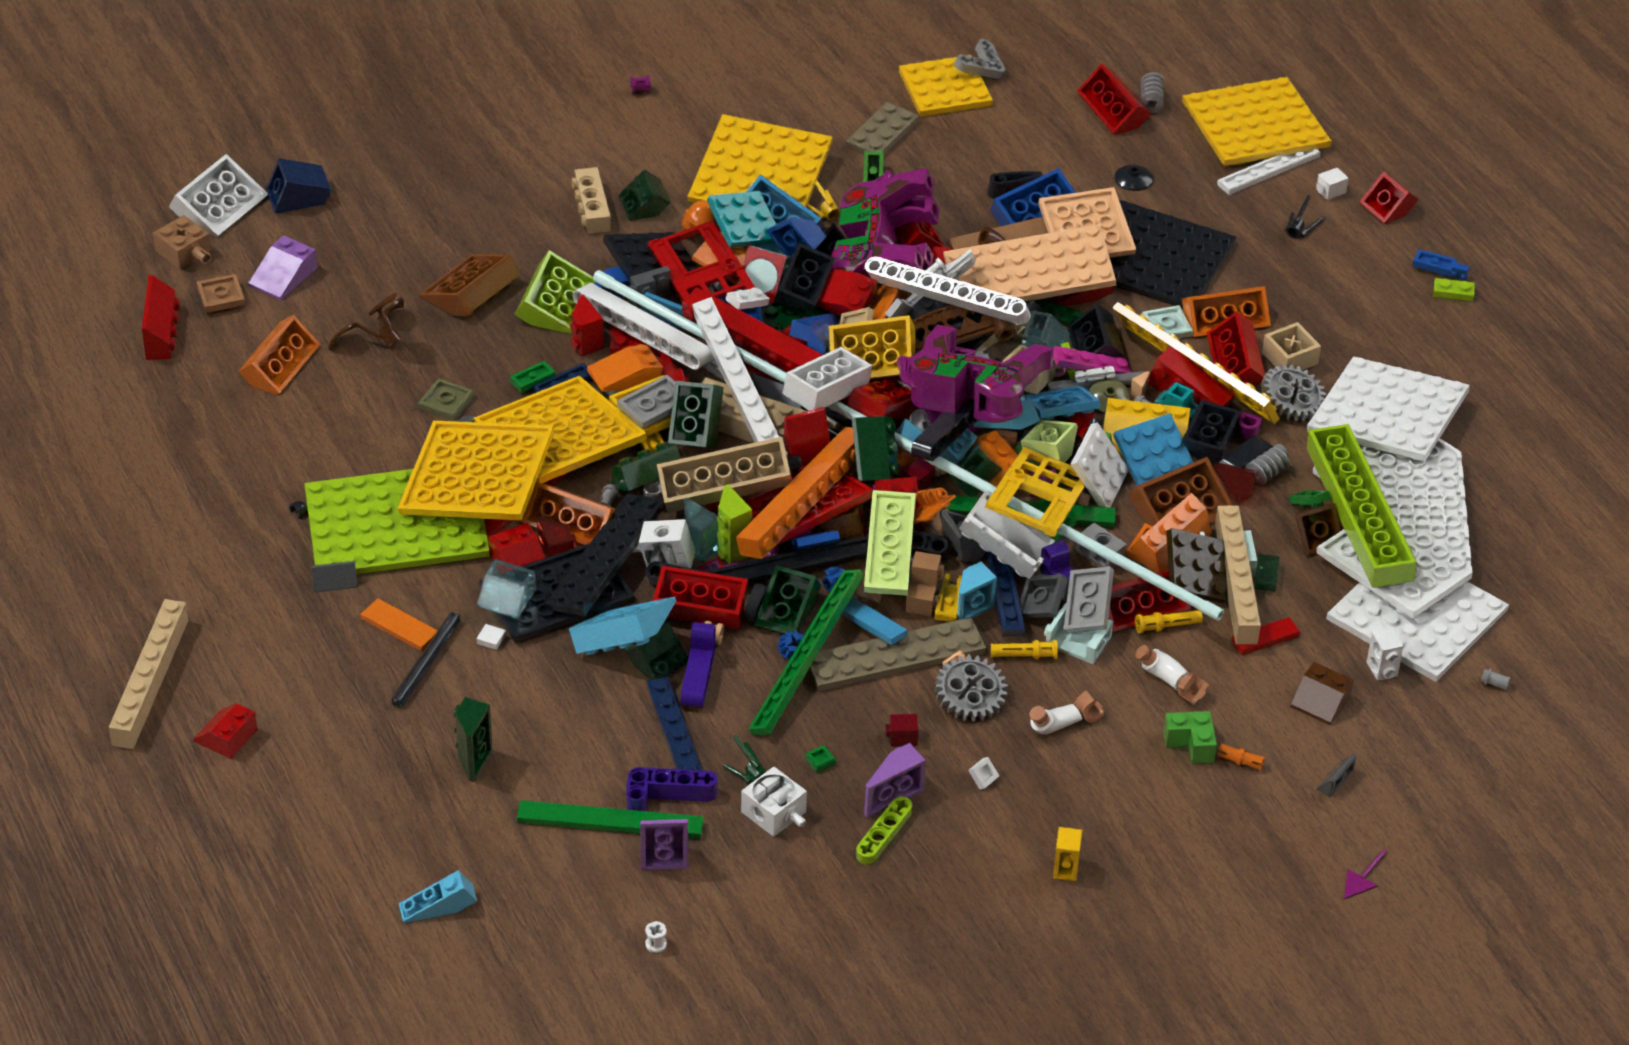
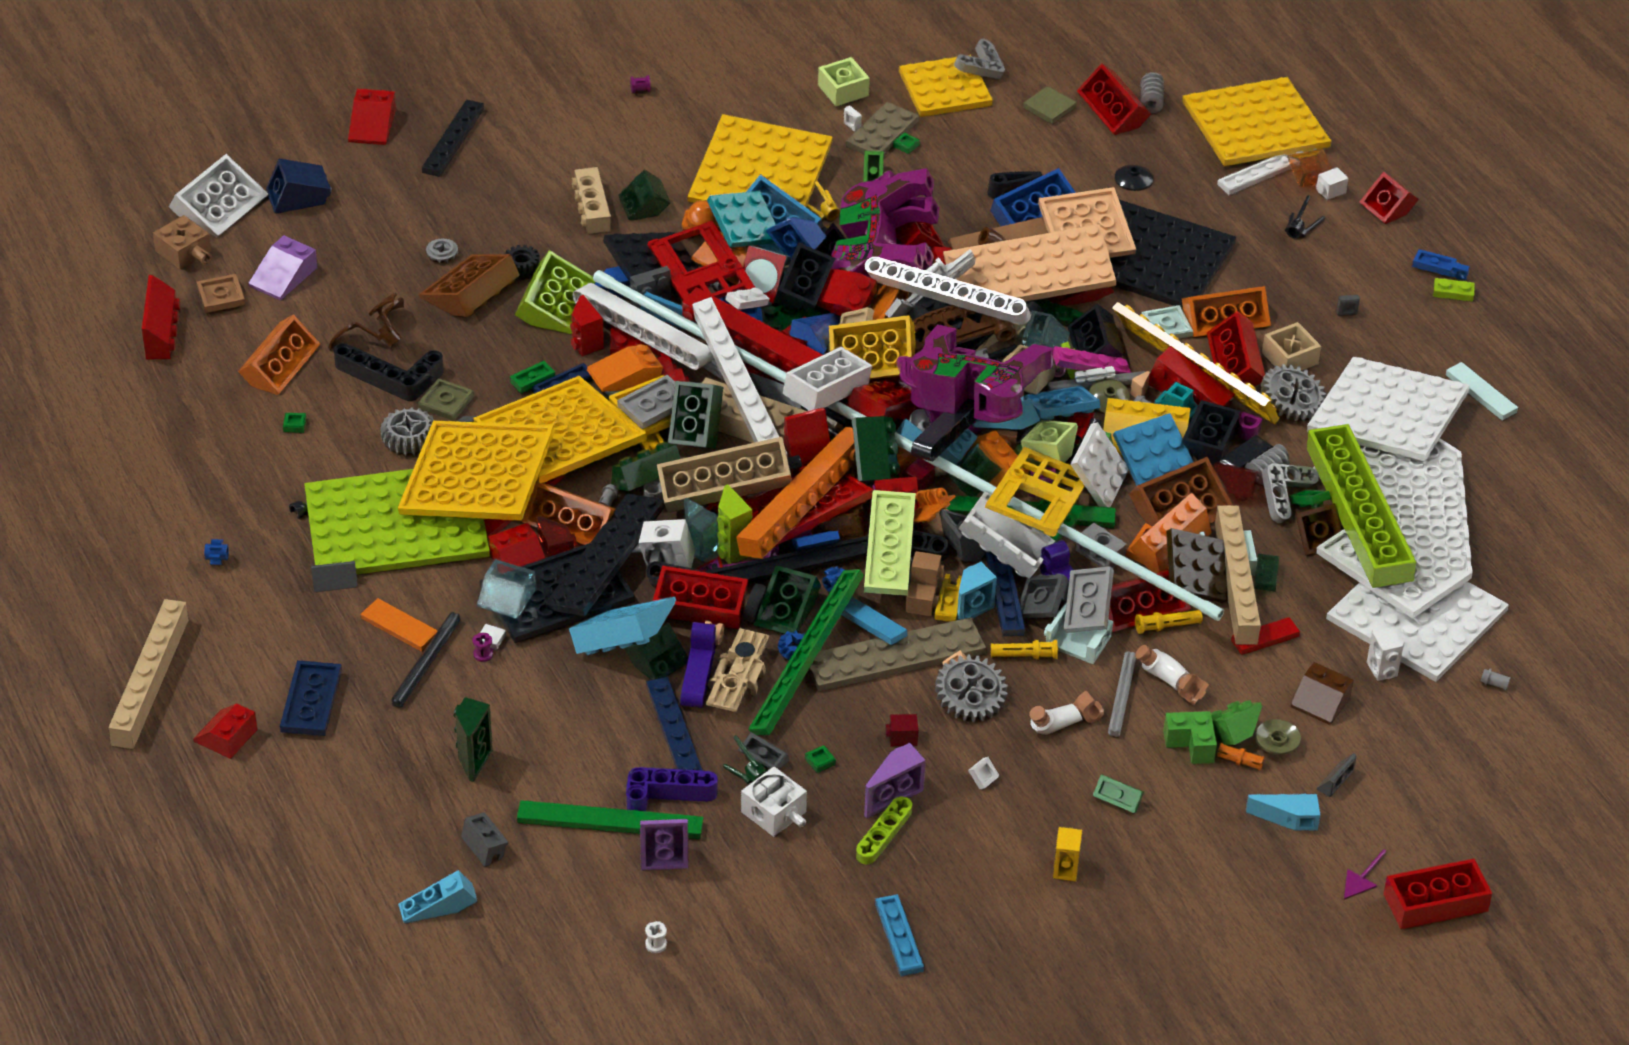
(216, 552): none -> blue gear
(294, 422): none -> green tile
(310, 698): none -> dark blue plate
(372, 116): none -> red slope
(401, 383): none -> black beam
(406, 430): none -> light grey gear
(434, 250): none -> light grey gear
(453, 138): none -> black plate
(479, 646): none -> magenta bush
(483, 838): none -> dark grey hinge
(527, 255): none -> black tyre
(745, 669): none -> tan piece
(764, 752): none -> dark grey slope
(843, 81): none -> yellowish green slope
(852, 118): none -> white tile
(899, 935): none -> dark azure tile
(906, 143): none -> green tile
(1002, 352): none -> black piece
(1049, 105): none -> olive tile
(1118, 793): none -> green plate
(1122, 694): none -> light grey axle
(1236, 722): none -> bright green slope
(1278, 736): none -> olive dish
(1280, 480): none -> light grey beam
(1288, 810): none -> medium azure slope
(1308, 165): none -> clear orange slope
(1347, 305): none -> dark grey tile
(1437, 893): none -> red brick
(1482, 391): none -> light aqua tile

